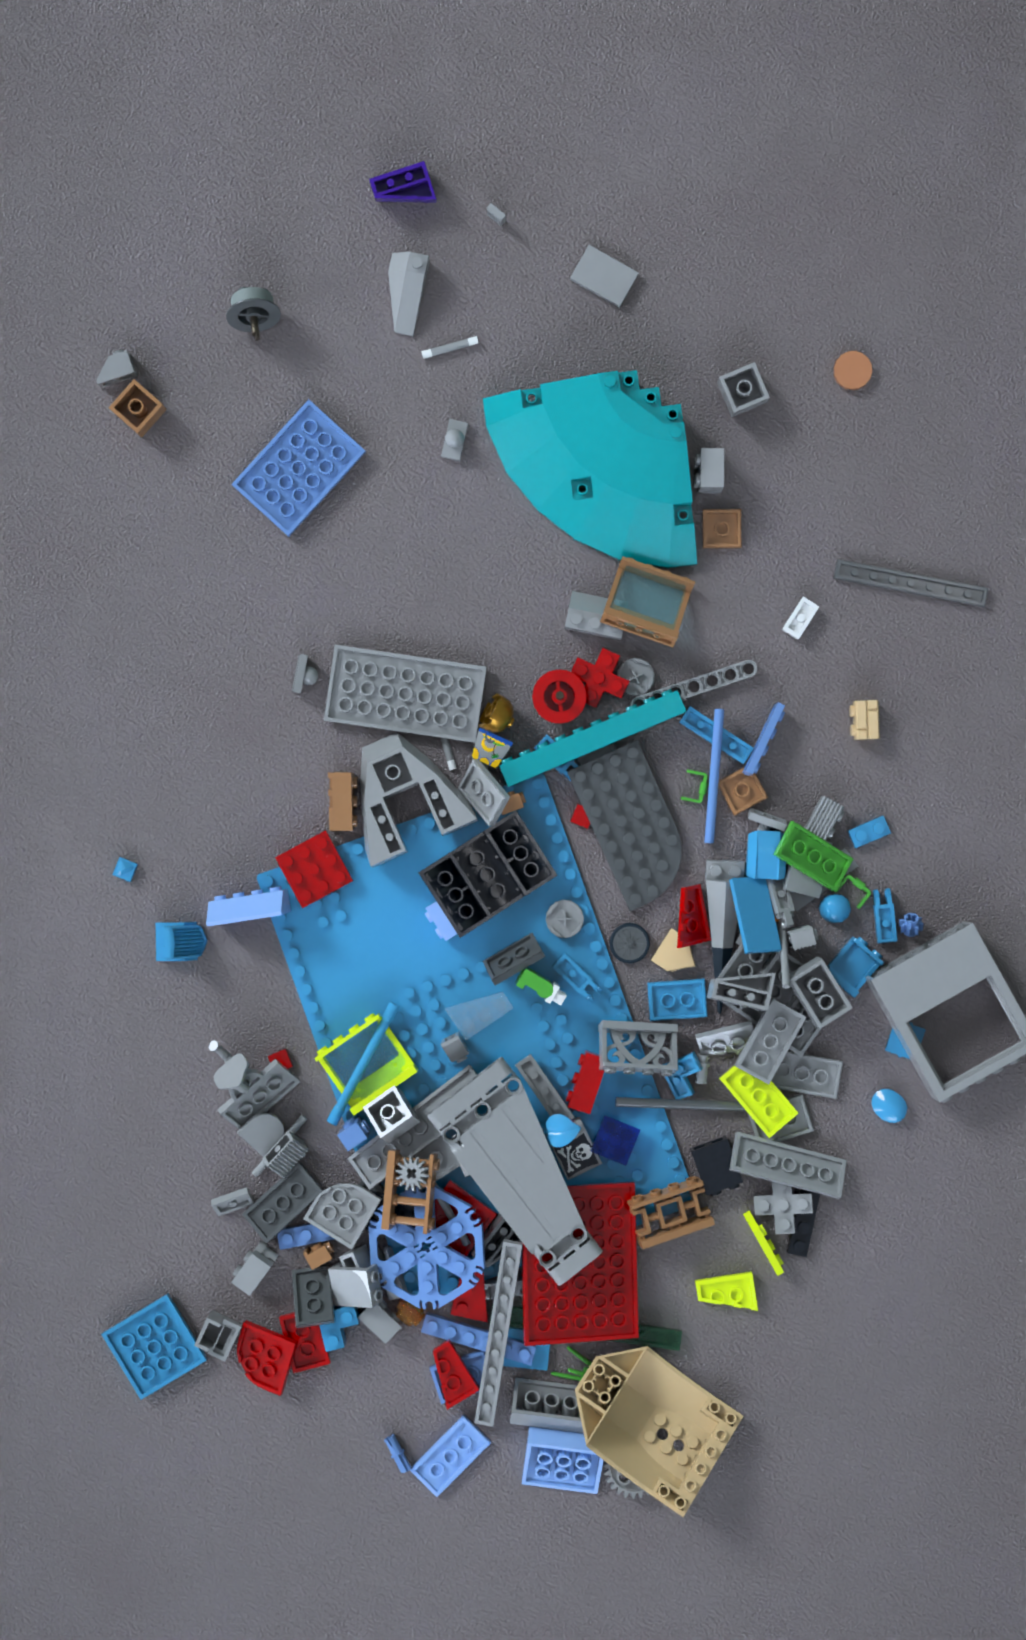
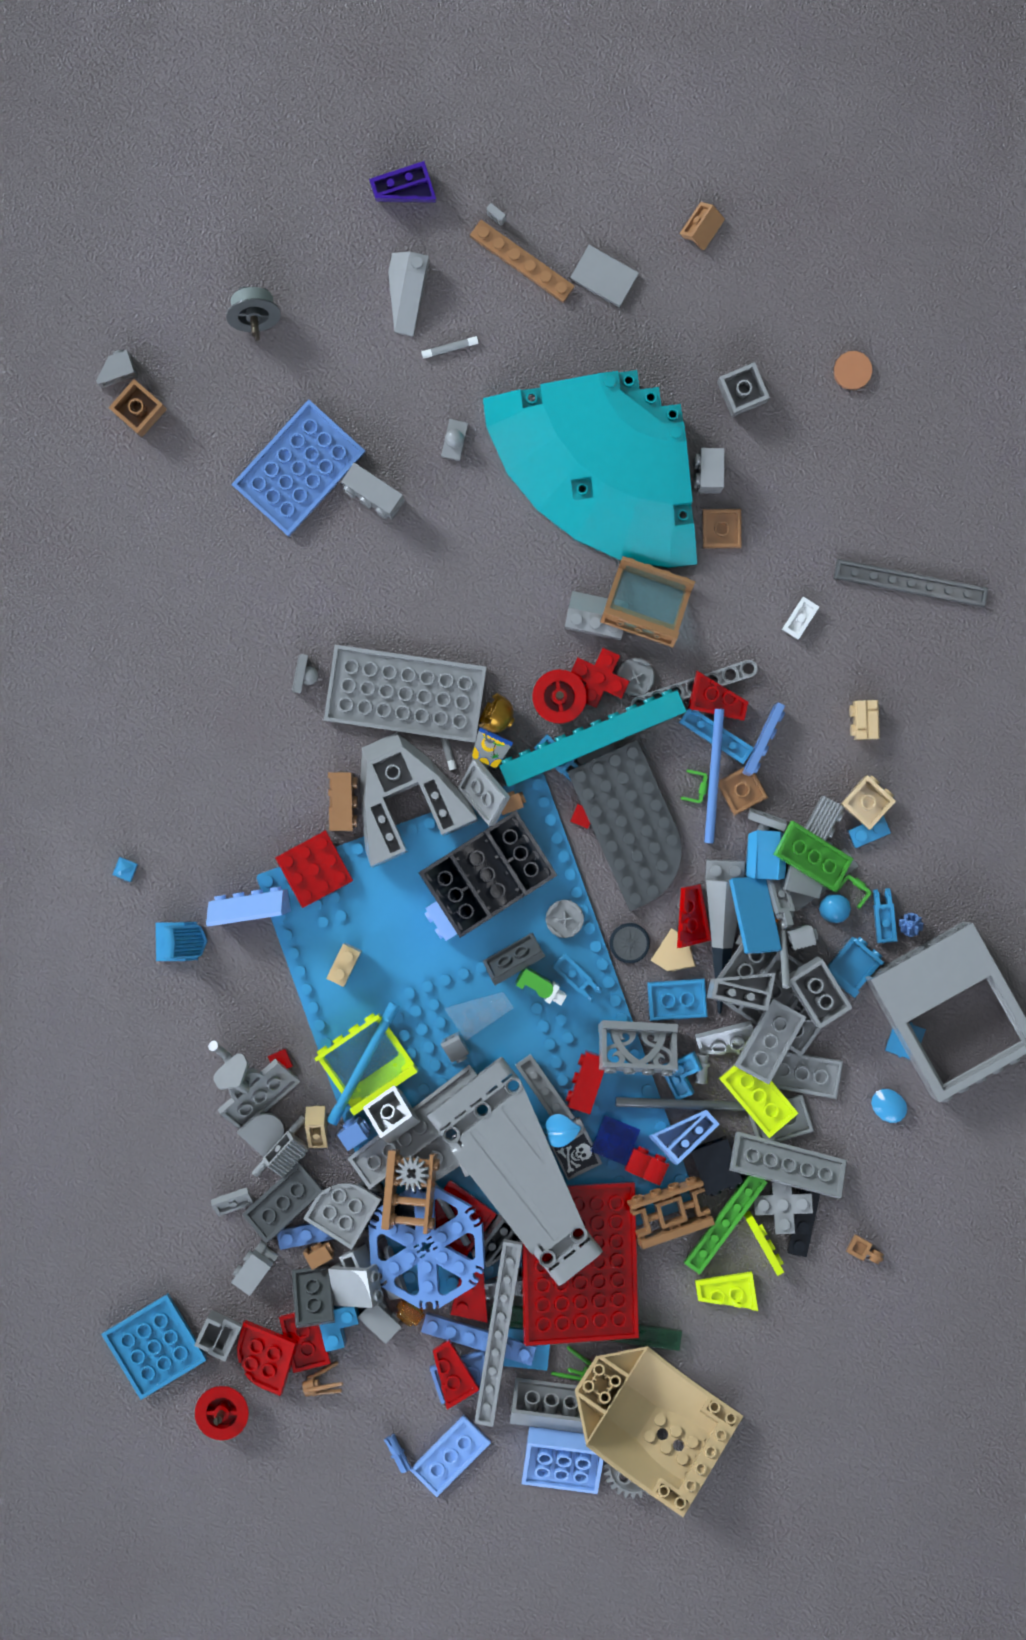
(221, 1413): none -> red piece
(313, 1386): none -> medium nougat plant
(316, 1127): none -> tan slope
(344, 964): none -> tan brick
(372, 492): none -> light grey brick
(522, 261): none -> medium nougat plate
(646, 1165): none -> red brick
(684, 1136): none -> light blue wedge
(703, 225): none -> medium nougat panel
(709, 695): none -> red wing
(724, 1223): none -> bright green plate
(860, 1248): none -> medium nougat plate
(868, 801): none -> tan plate

